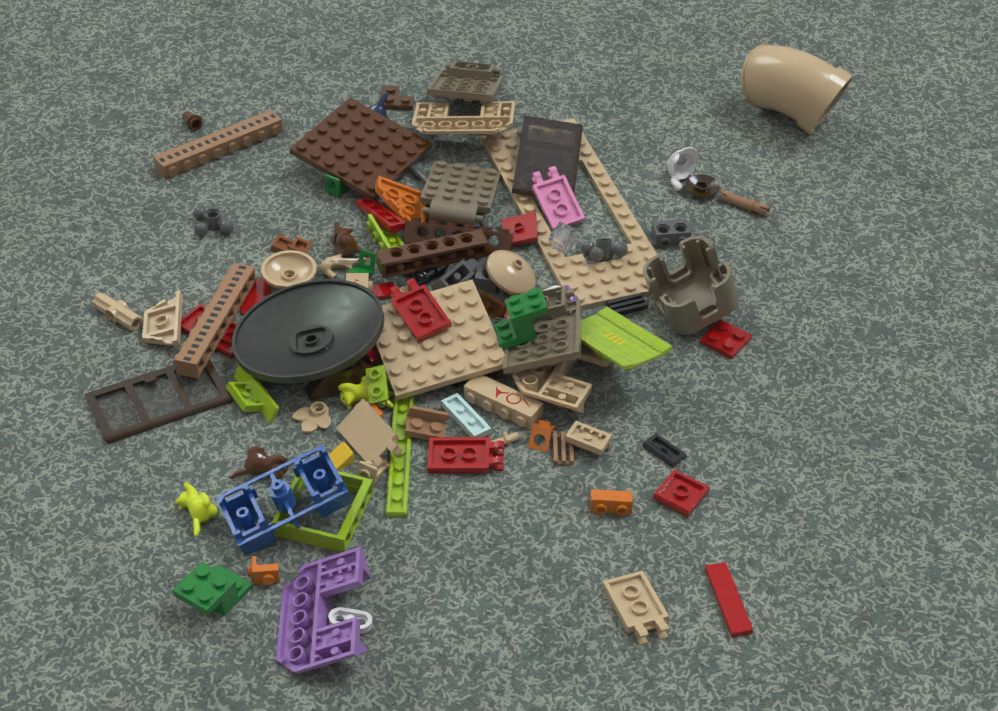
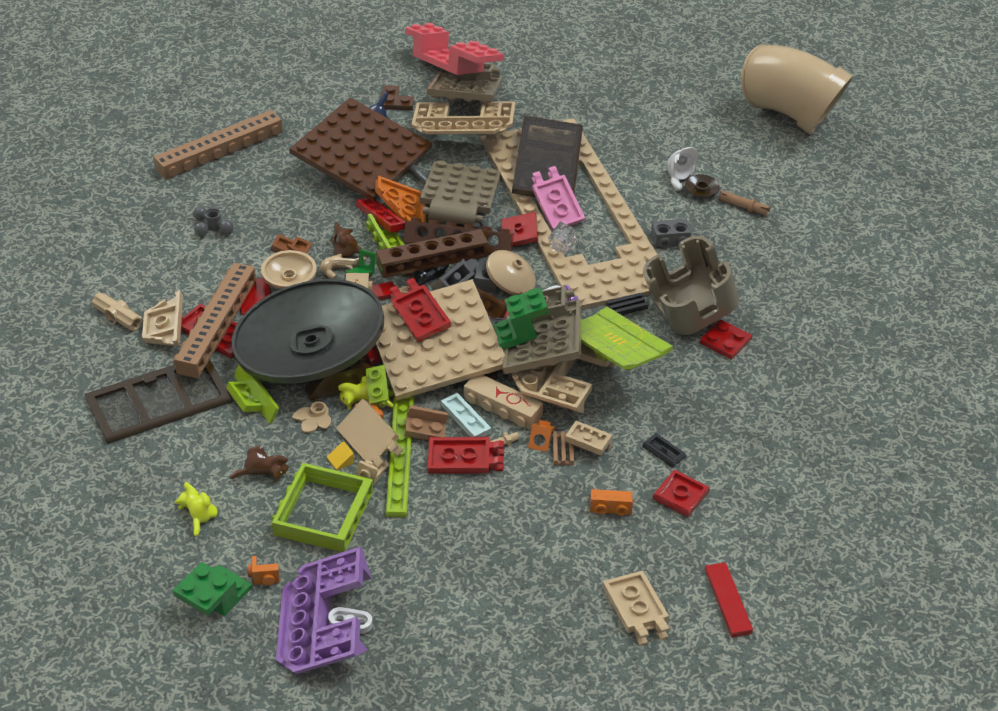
(193, 121): reddish brown cone -> none
(318, 477): blue piece -> none
(335, 188): green bracket -> none
(431, 45): none -> coral bracket
(604, 249): dark grey piece -> none

